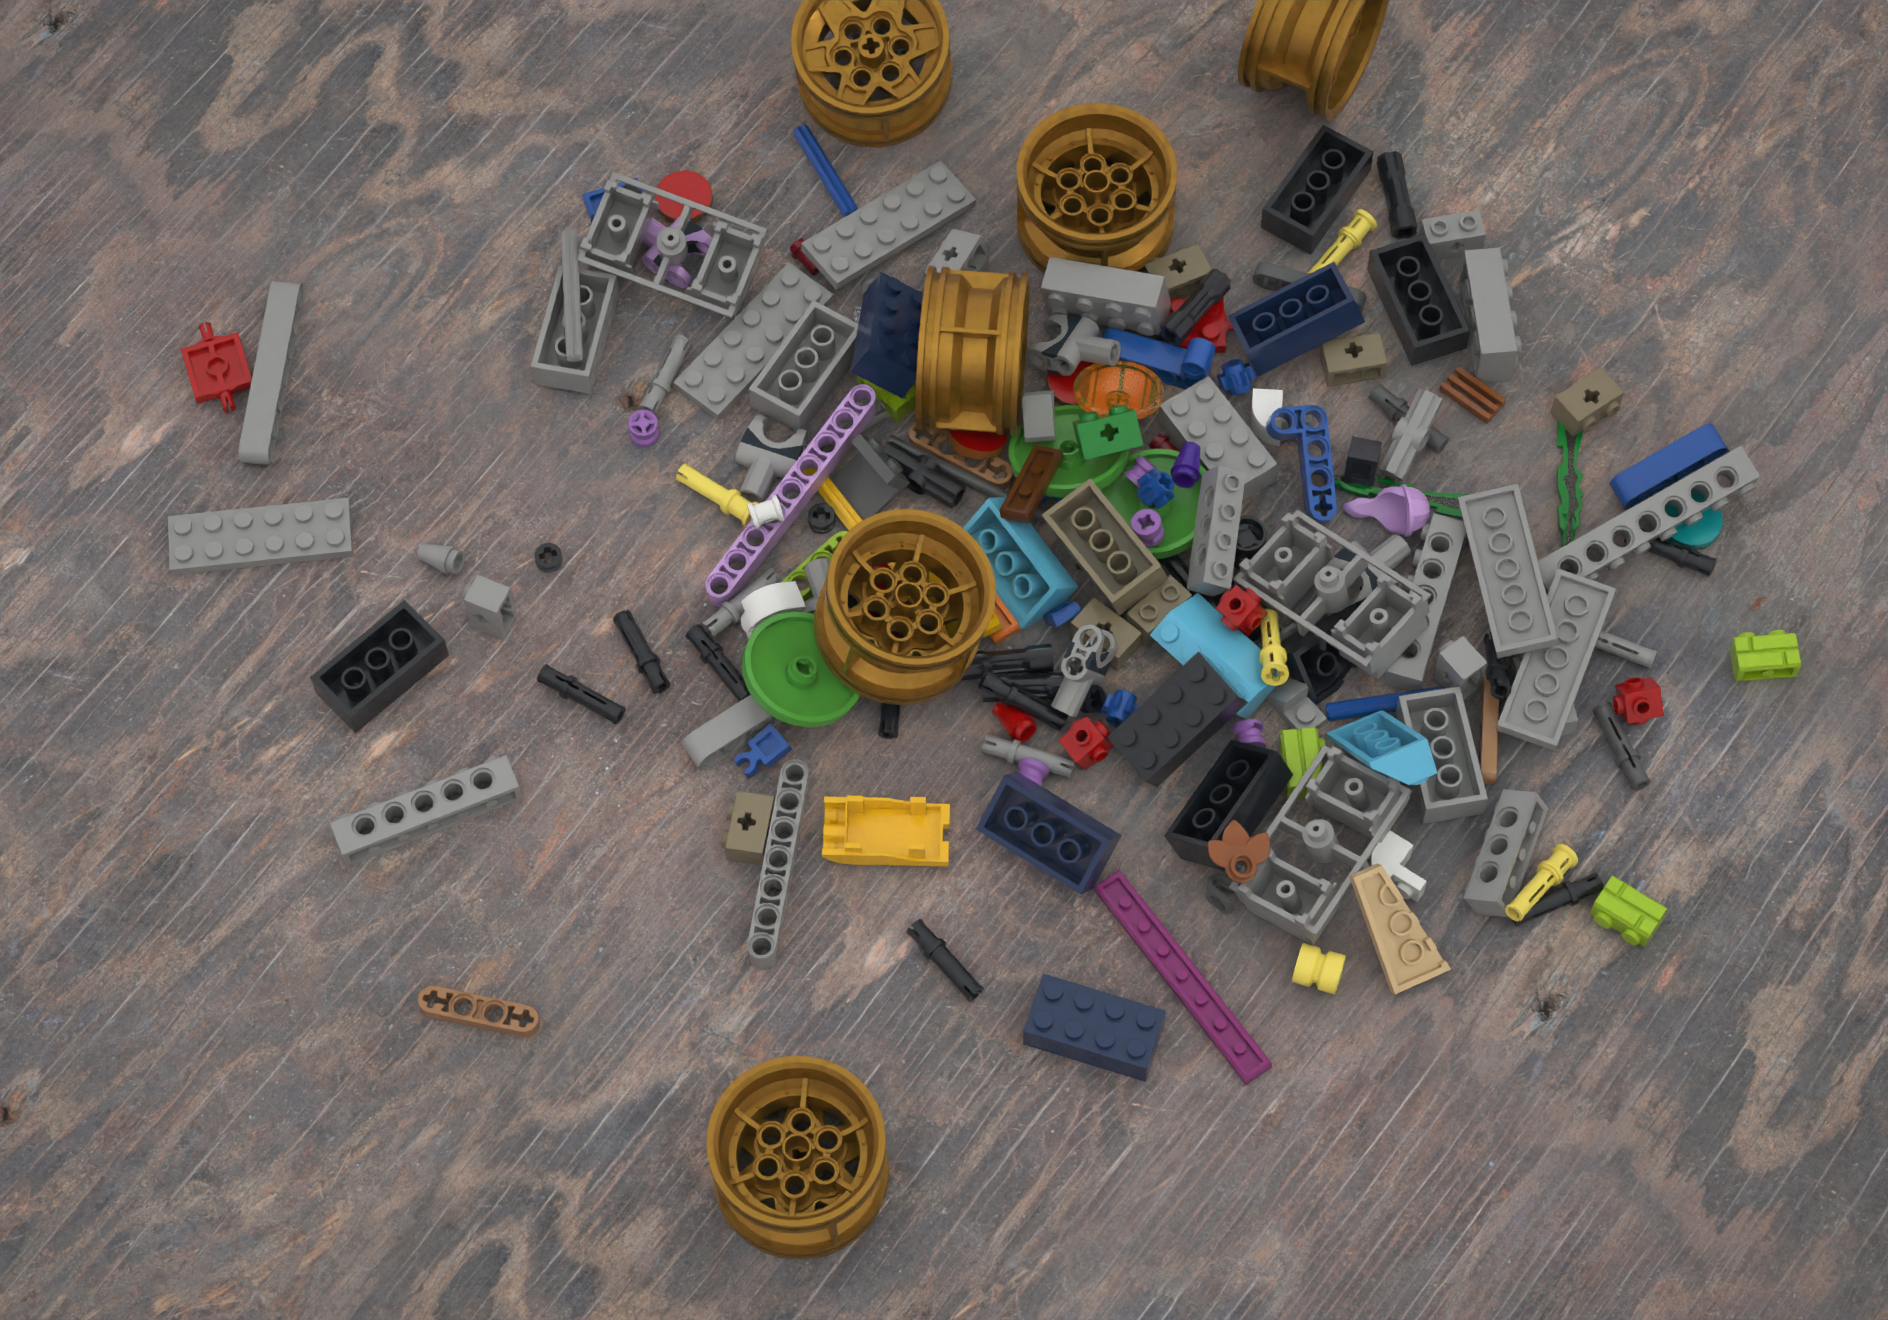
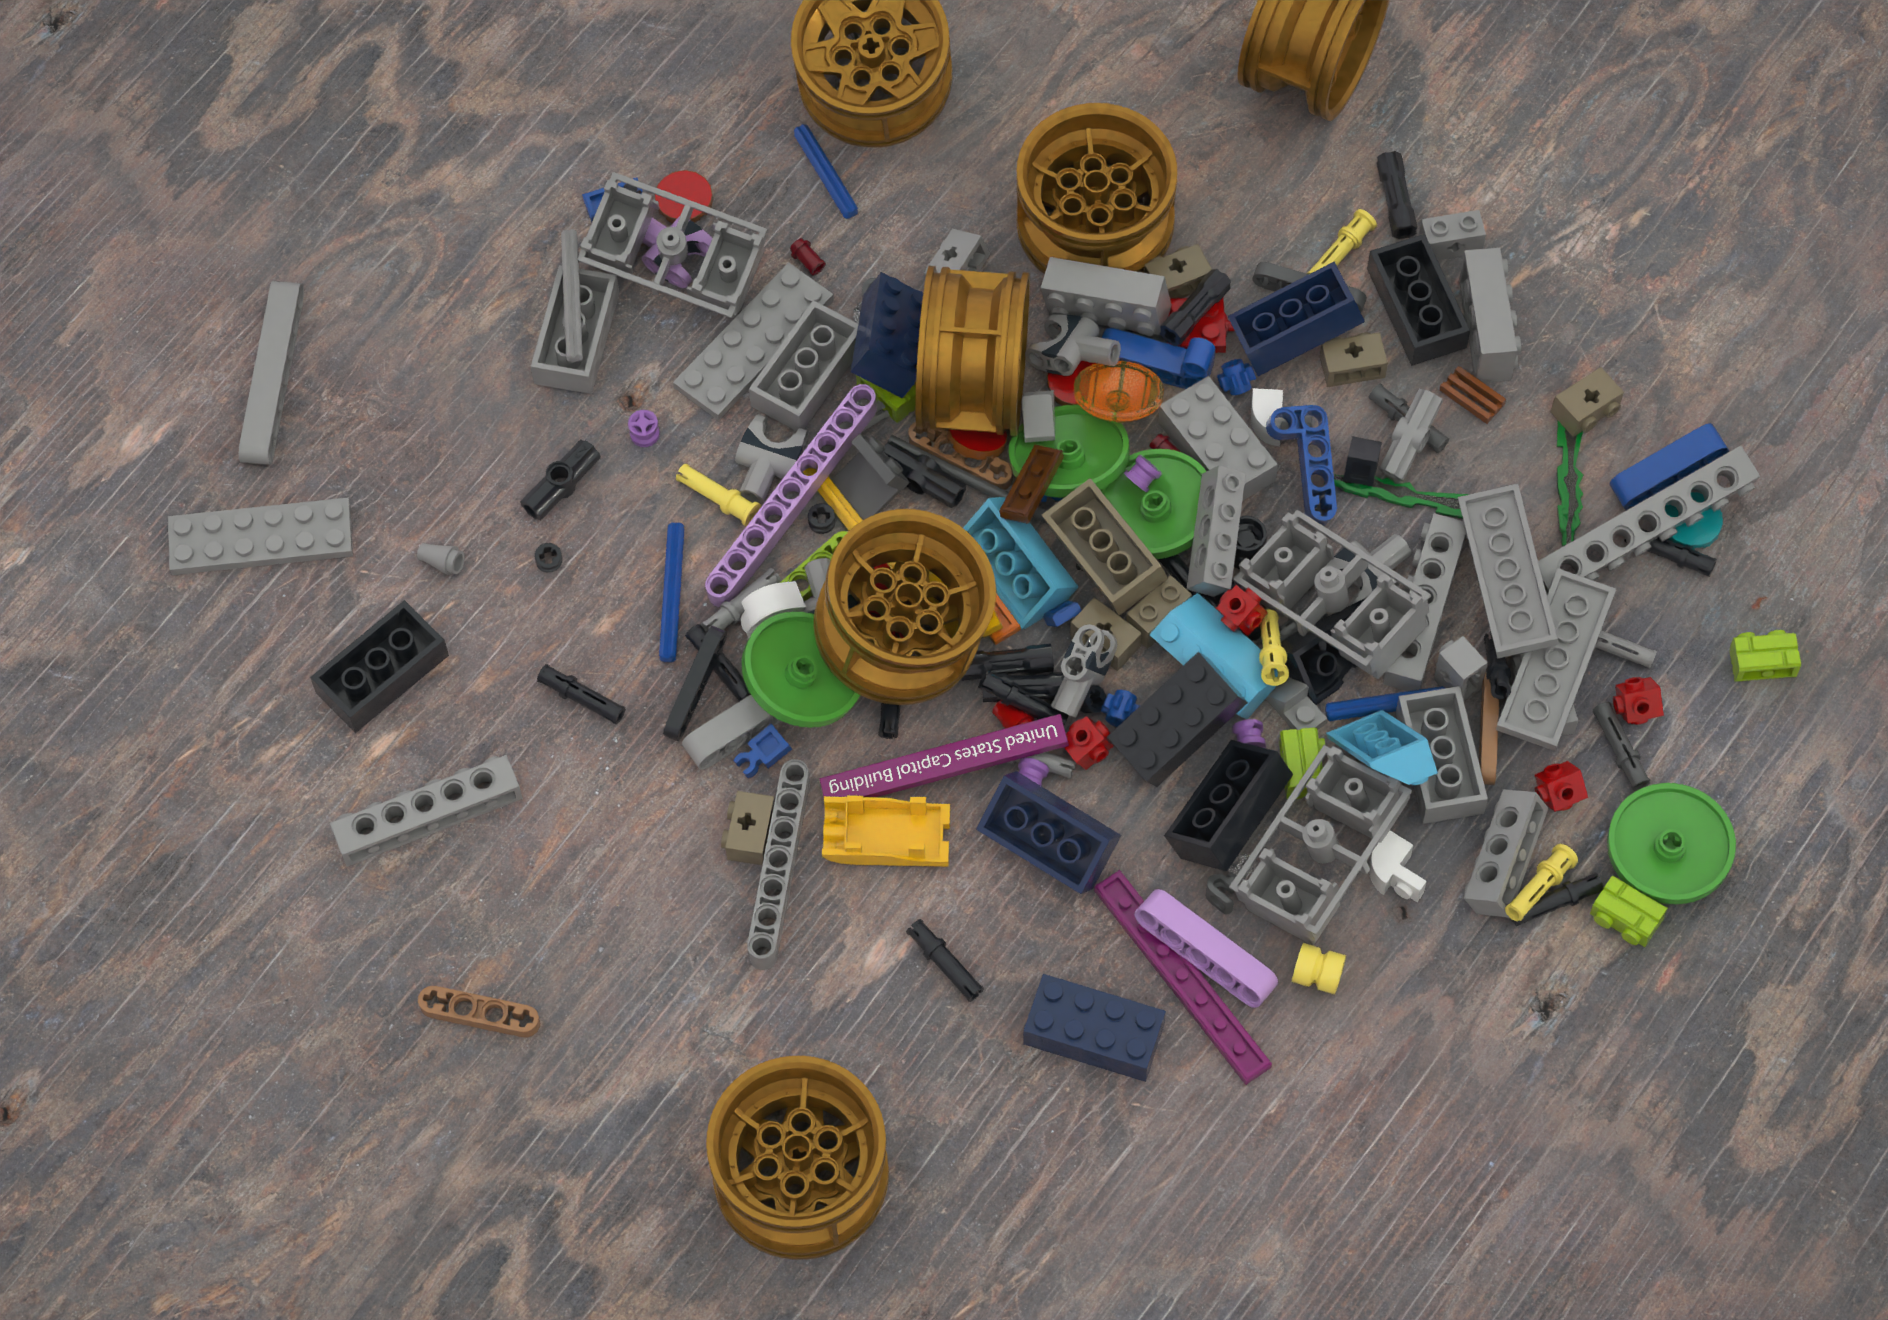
(217, 367): red plate -> none
(489, 606): light grey brick -> none
(548, 491): none -> black piece
(647, 661): black pin -> none
(660, 385): light grey pin -> none
(671, 592): none -> blue axle
(695, 683): none -> black beam
(765, 512): white bush -> none
(888, 225): light grey plate -> none
(948, 760): none -> magenta tile
(1123, 437): green brick -> none
(1154, 532): medium lavender wheel -> none
(1155, 488): blue gear -> none
(1186, 468): dark purple cone -> none
(1206, 948): none -> lavender beam
(1239, 848): dark orange plate -> none
(1316, 189): black brick -> none
(1396, 508): lavender piece -> none
(1398, 938): tan wing -> none
(1560, 786): none -> red brick
(1671, 843): none -> bright green dish

